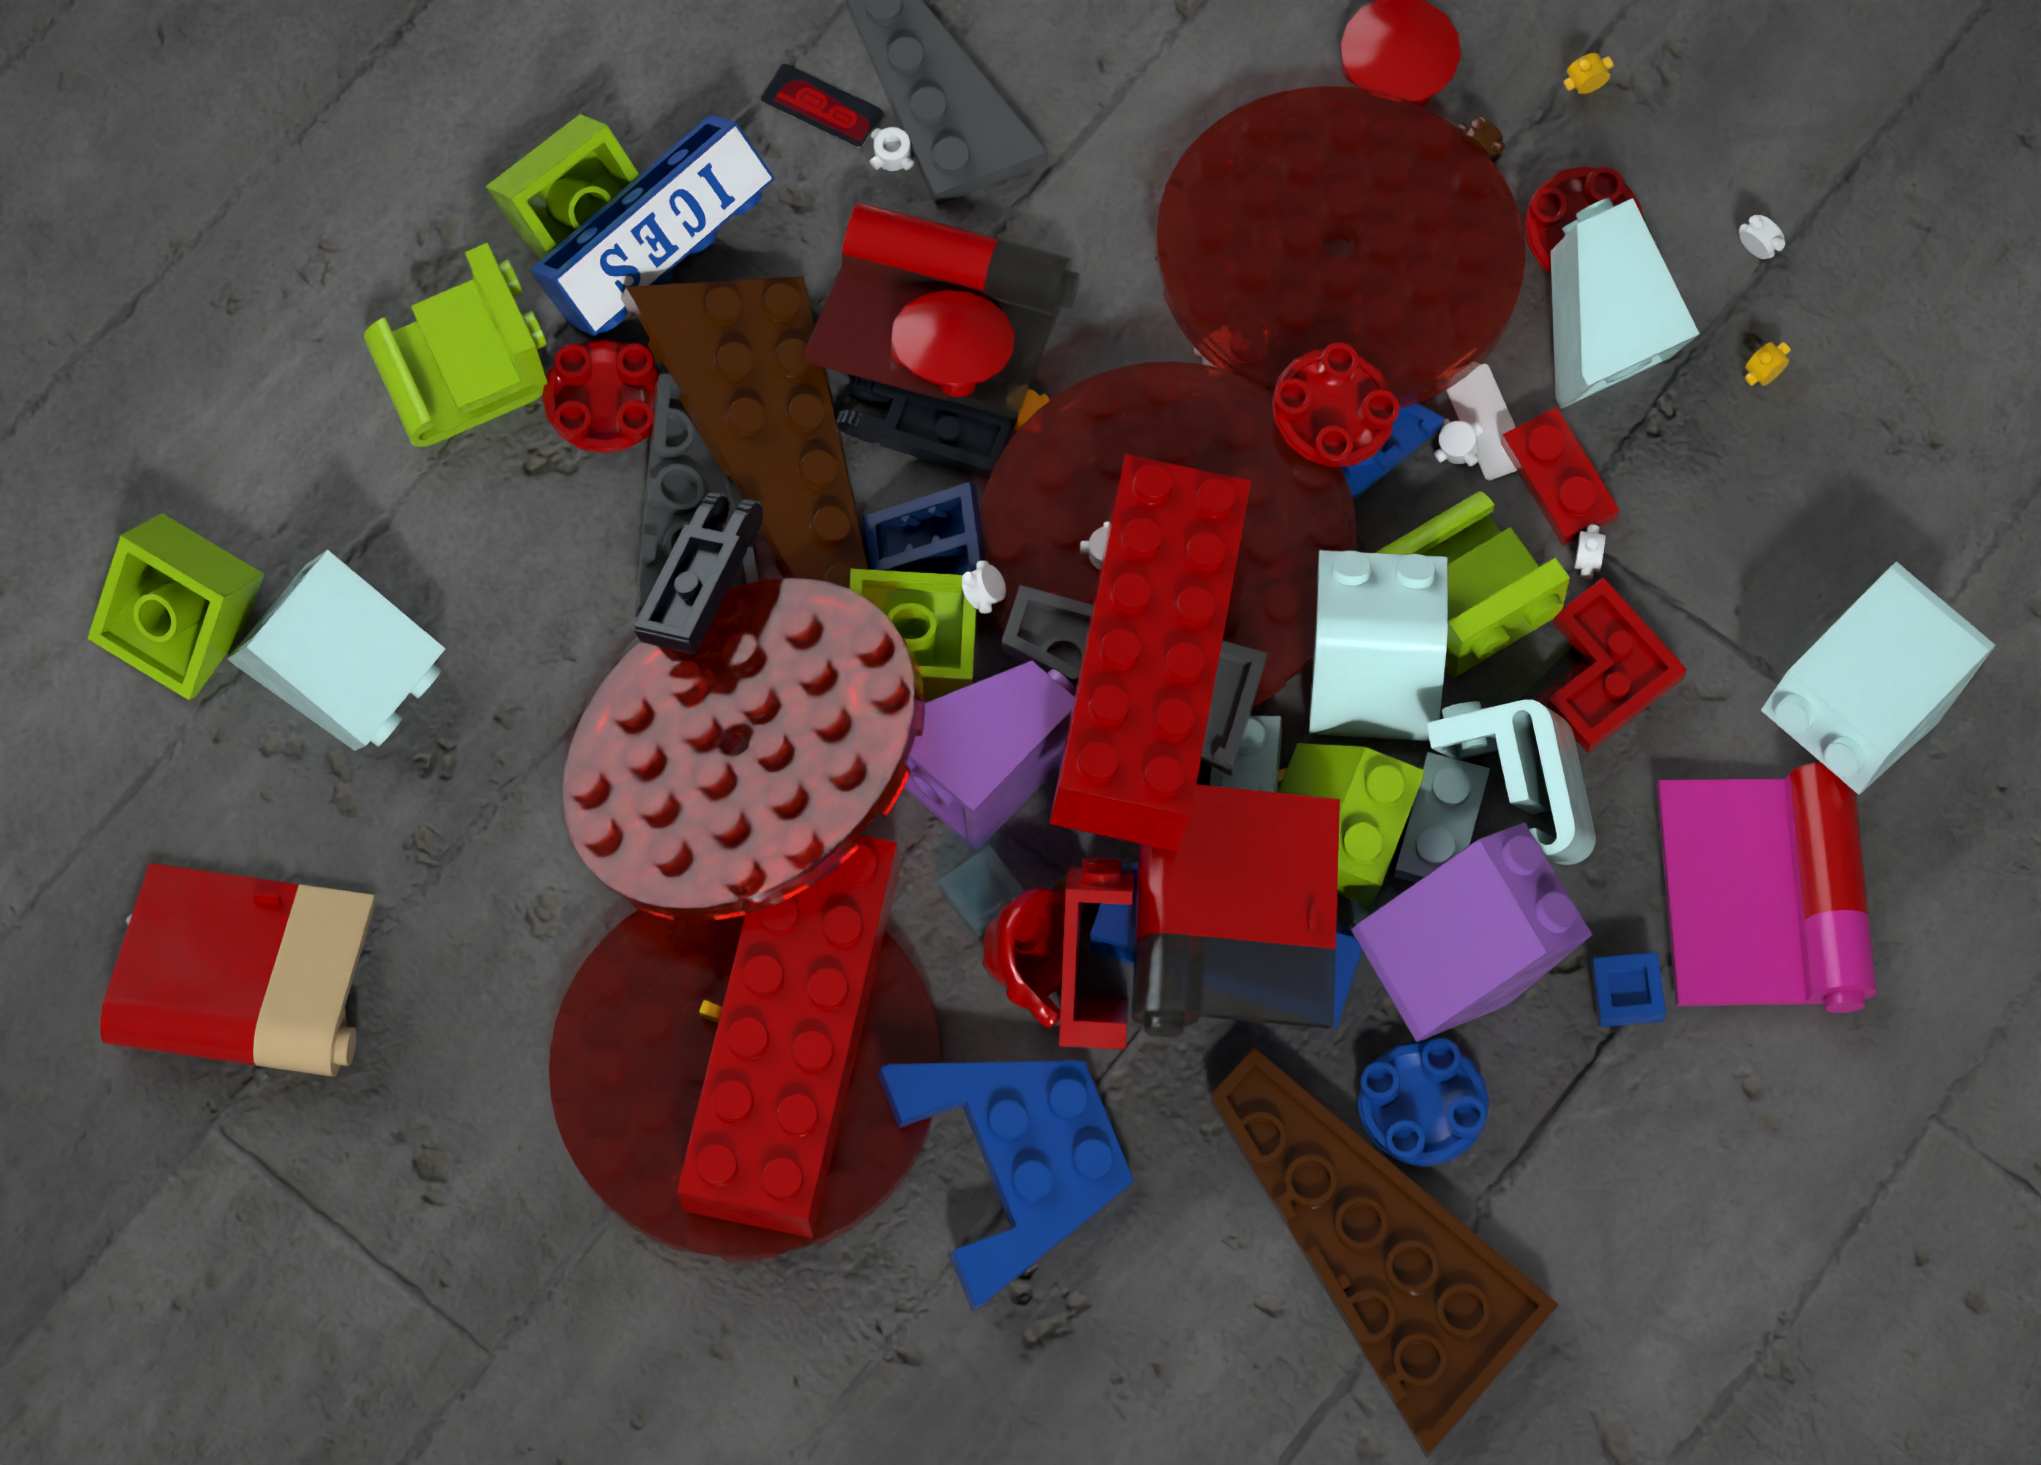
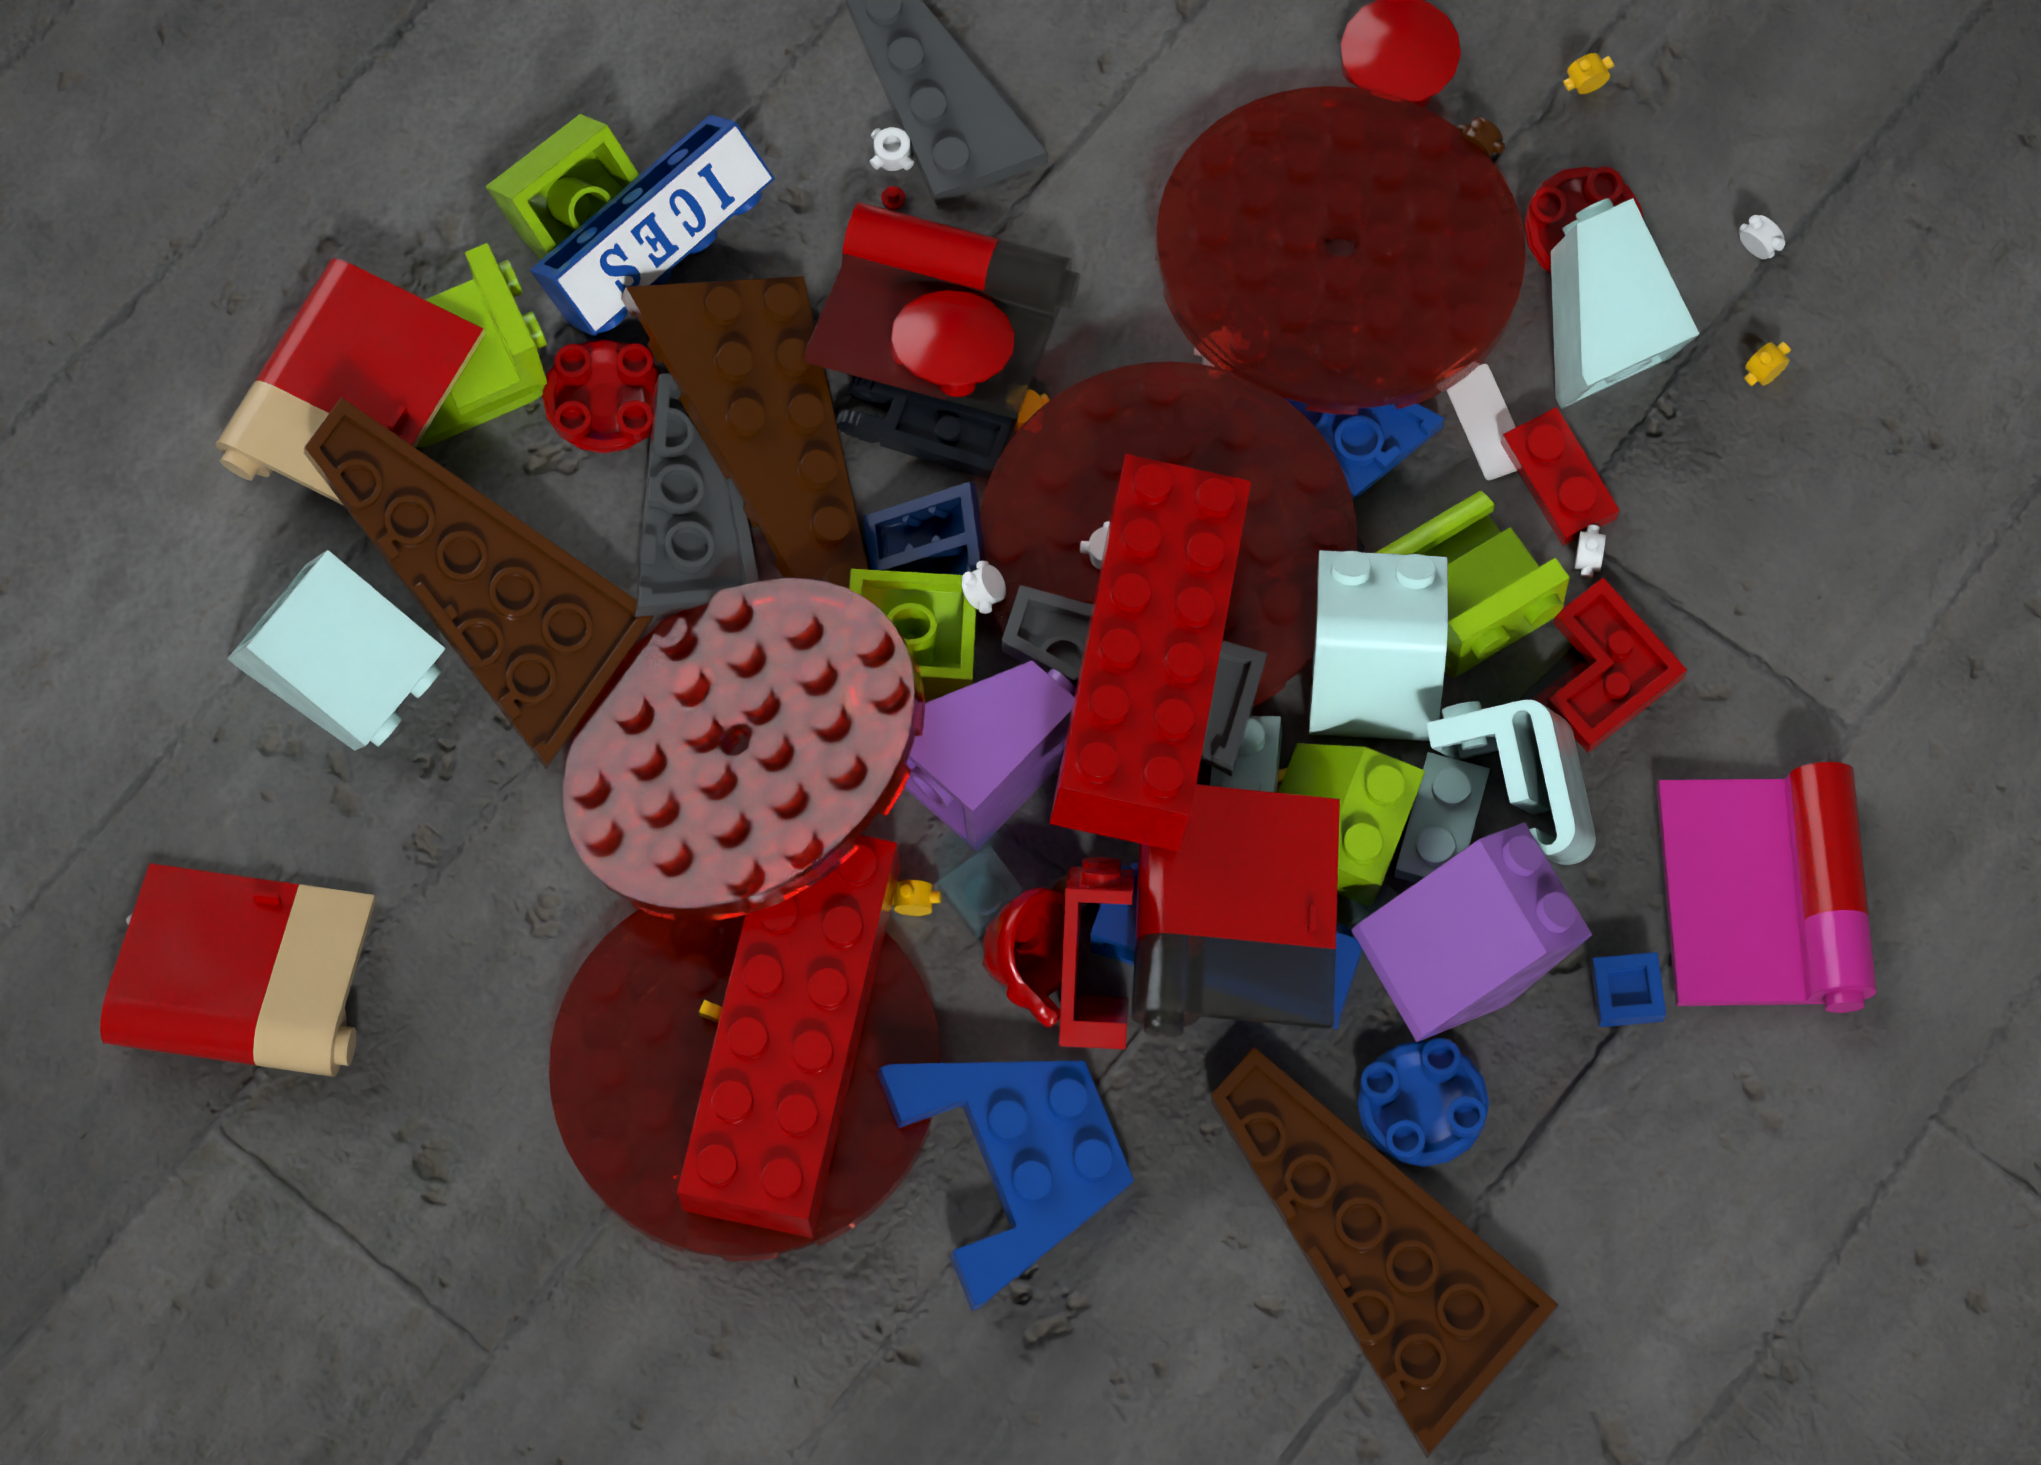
(173, 604): lime slope -> none
(352, 342): none -> red door
(506, 598): none -> reddish brown wing
(698, 574): black hinge -> none
(821, 105): sticker -> none
(893, 198): none -> red piece
(915, 897): none -> yellow piece
(1334, 406): red dish -> none
(1458, 442): white piece -> none
(1878, 678): light aqua slope -> none

